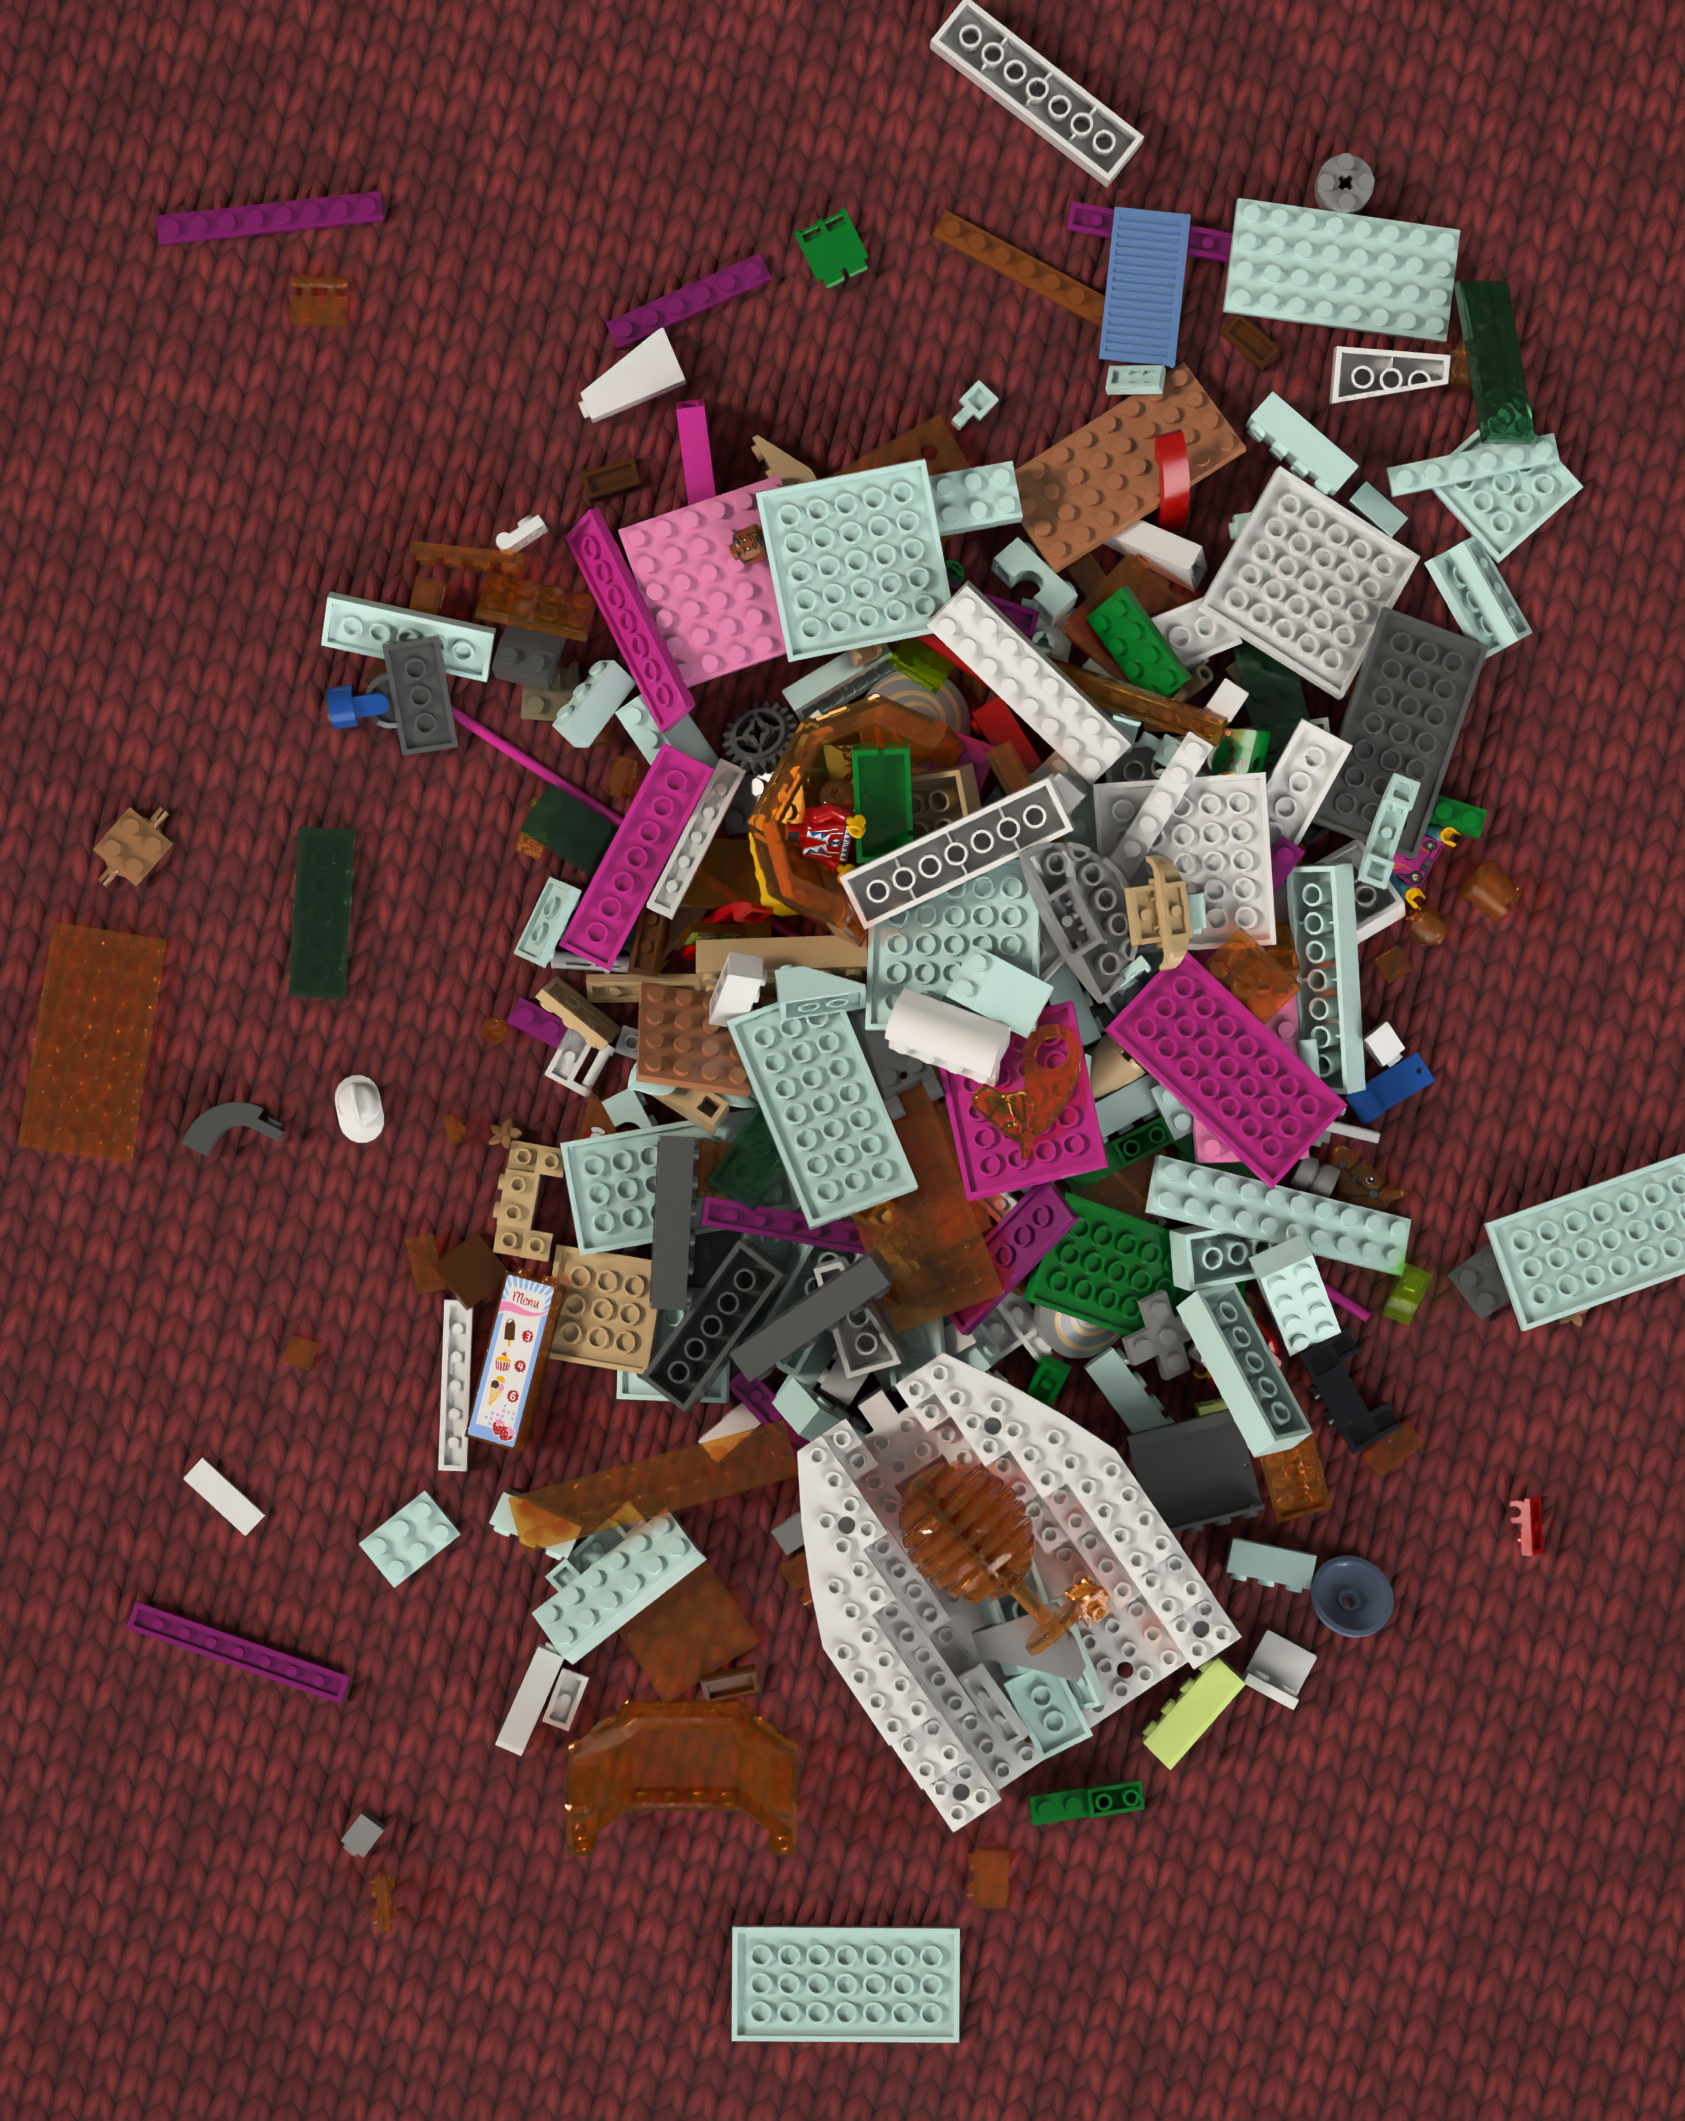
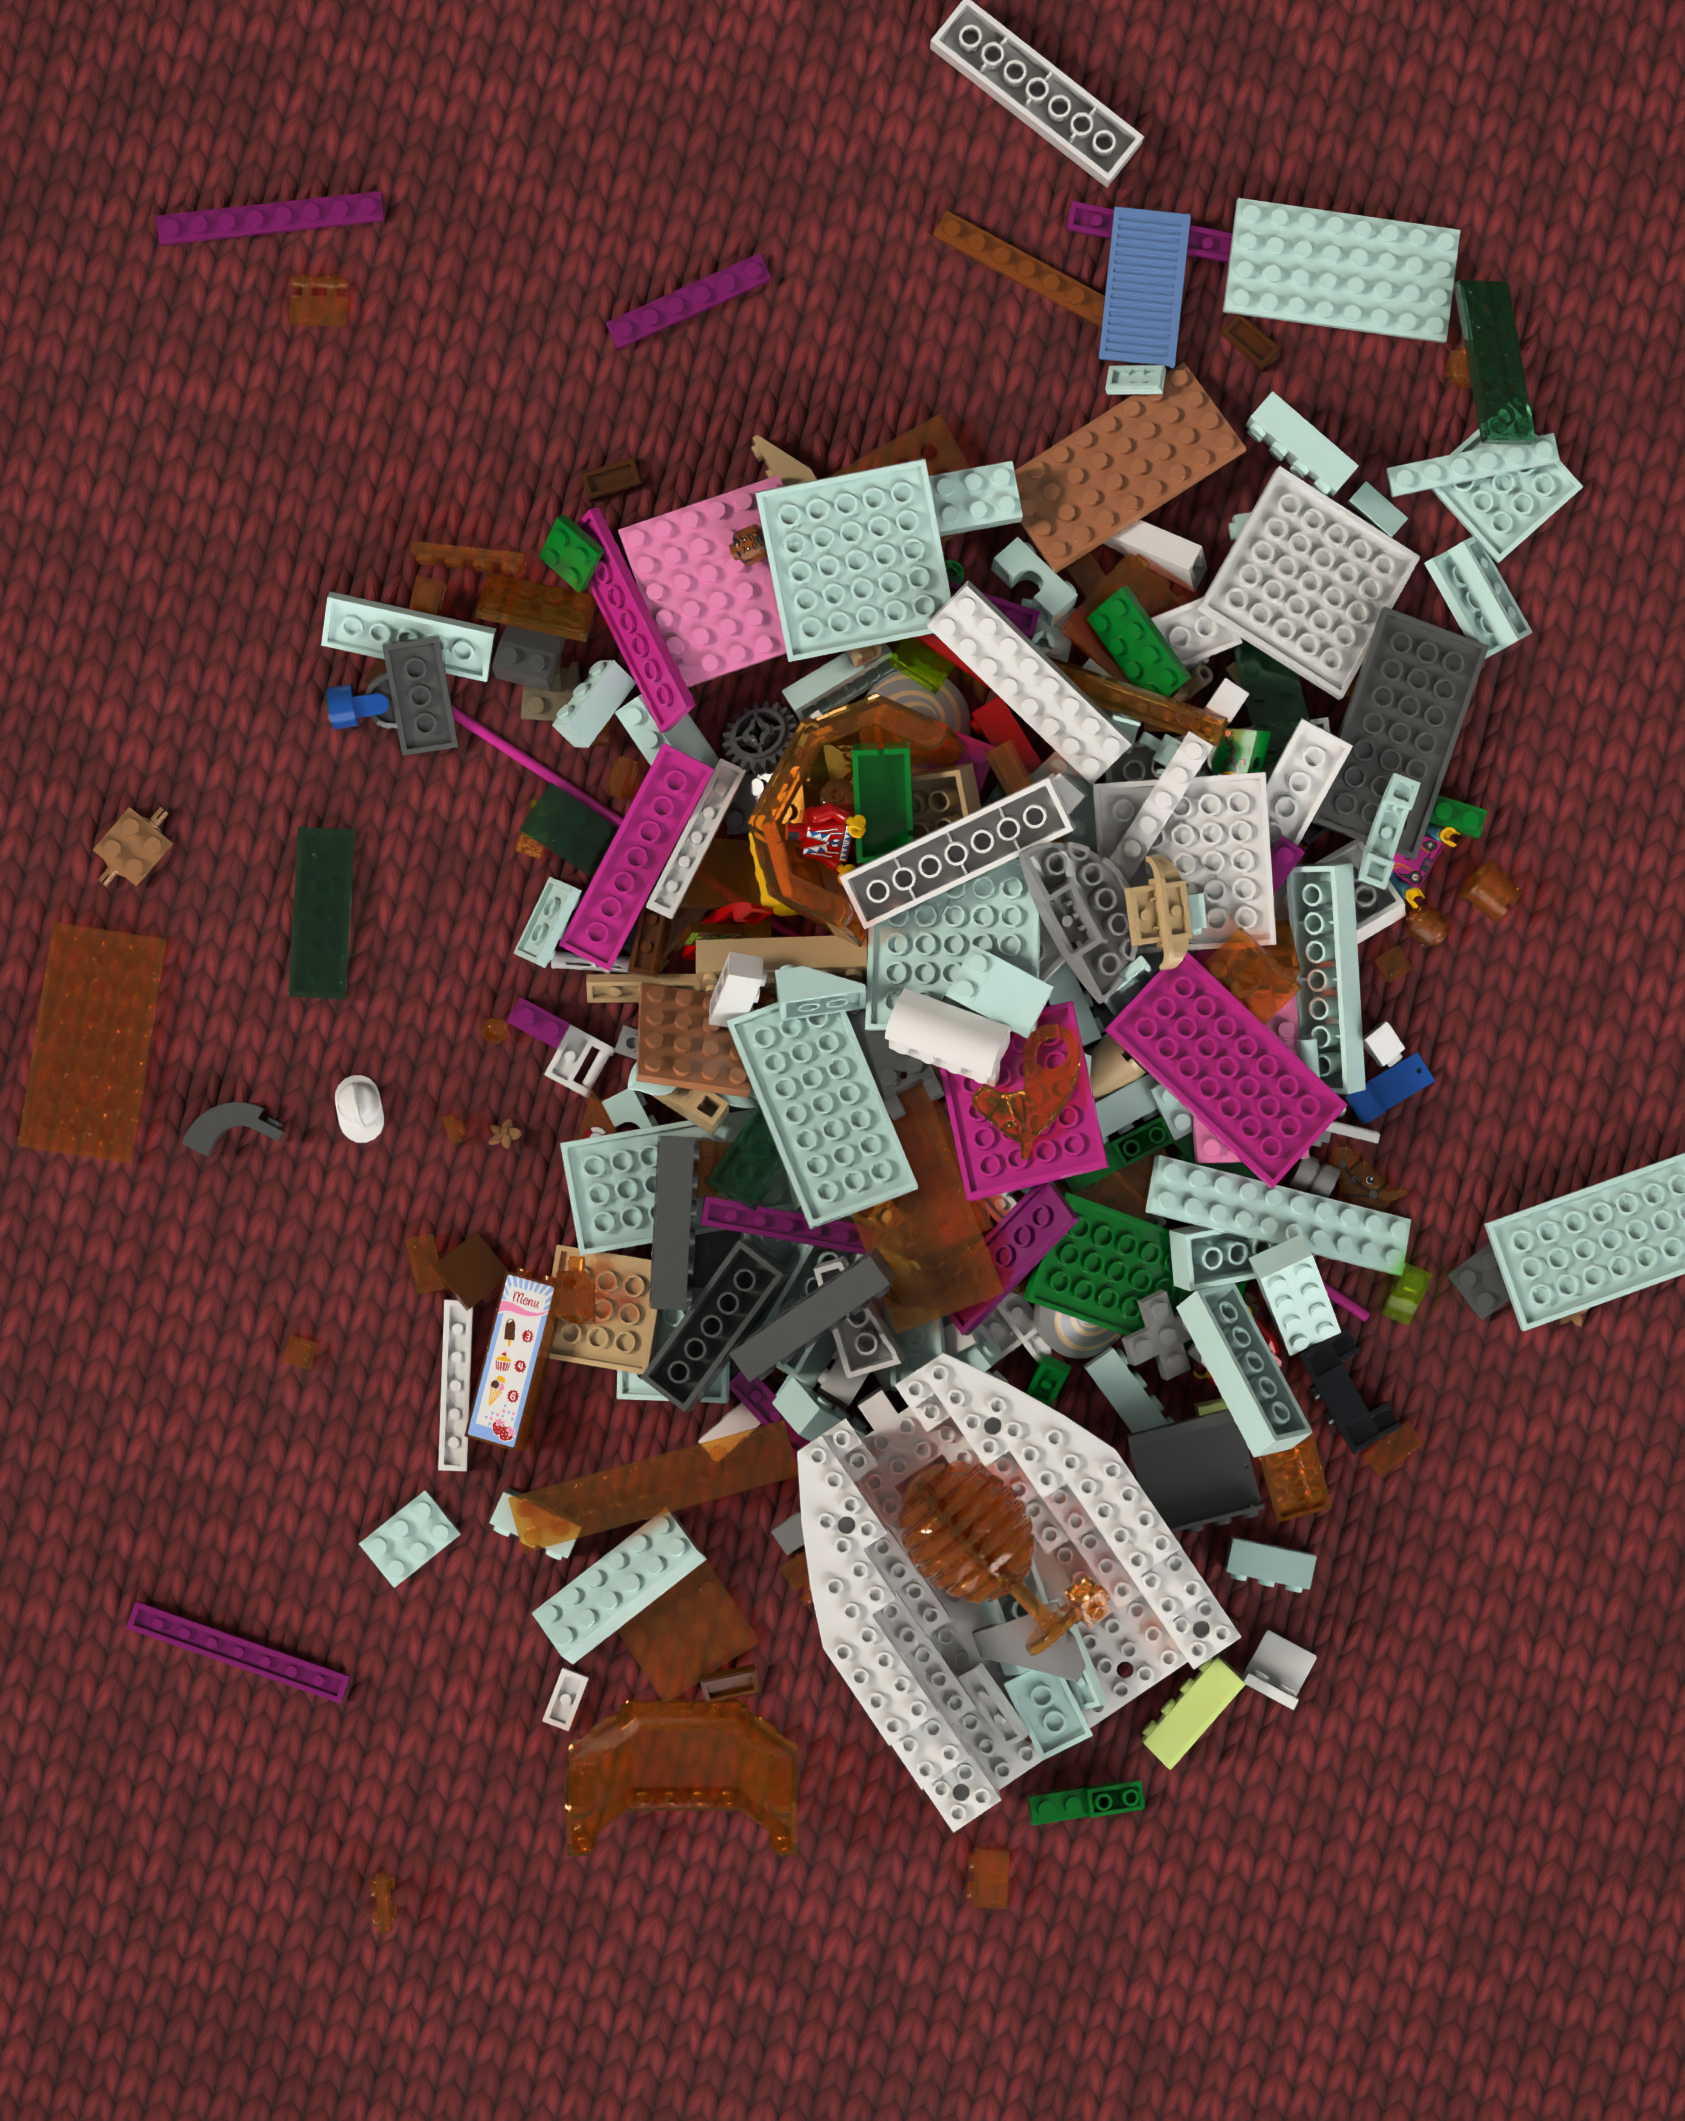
(224, 1496): white tile -> none
(363, 1834): light grey brick -> none
(519, 1200): tan bracket -> none
(528, 531): white plate -> none
(530, 1699): white slope -> none
(571, 553): none -> green plate
(575, 1294): none -> clear orange torso
(578, 1013): tan plate -> none
(588, 1553): light aqua slope -> none
(636, 378): white slope -> none
(695, 450): dark pink slope -> none
(833, 249): green plate -> none
(845, 1983): light aqua plate -> none
(976, 403): light aqua plate -> none
(1174, 480): red slope -> none
(1340, 170): light grey brick -> none
(1361, 1586): sand blue dish -> none
(1376, 372): white wedge -> none
(1530, 1537): red plate -> none

